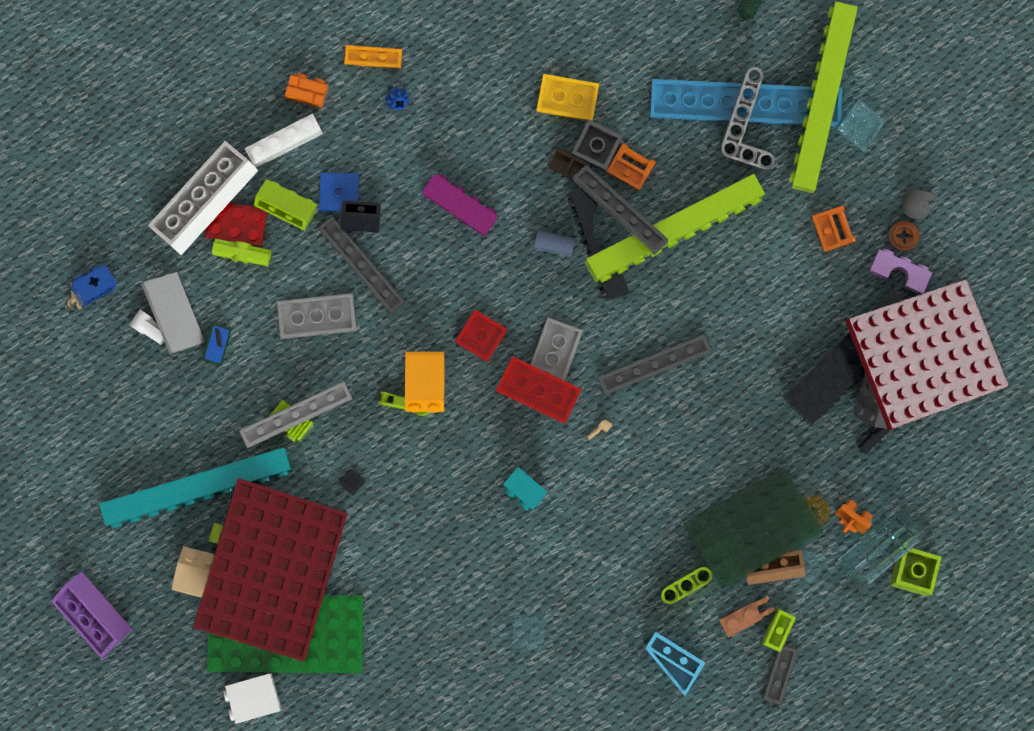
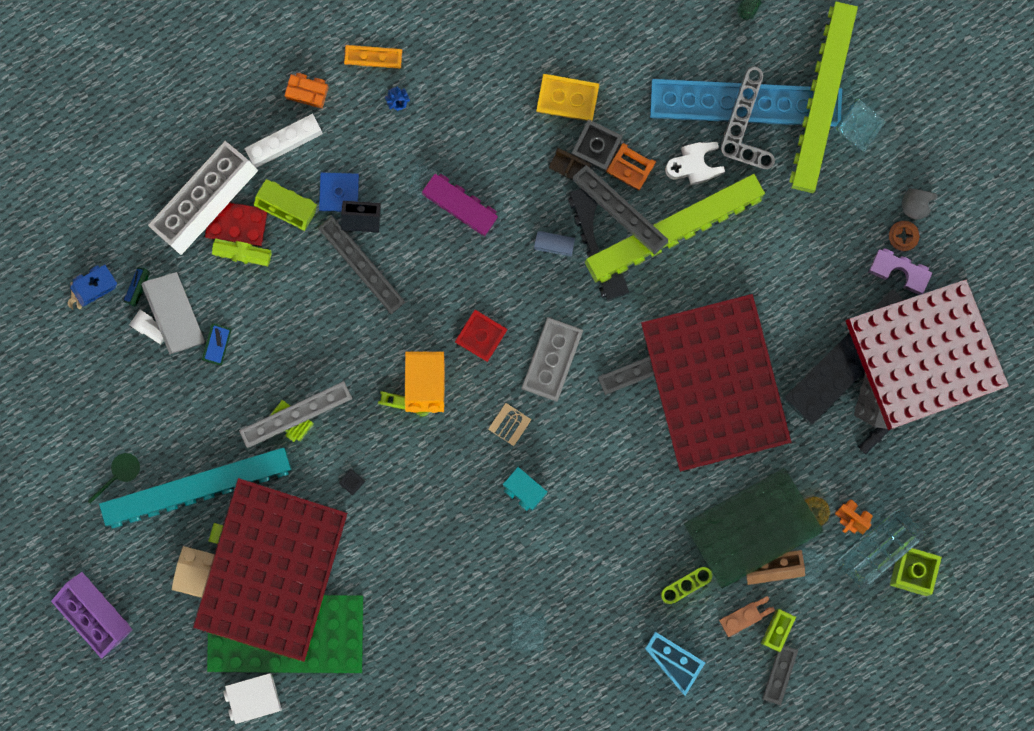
(124, 468): none -> dark green piece
(135, 288): none -> slope
(316, 316): light grey tile -> none
(509, 424): none -> piece
(538, 390): red plate -> none
(605, 425): tan hand -> none
(693, 164): none -> white piece
(716, 382): none -> dark red plate
(828, 232): orange plate -> none

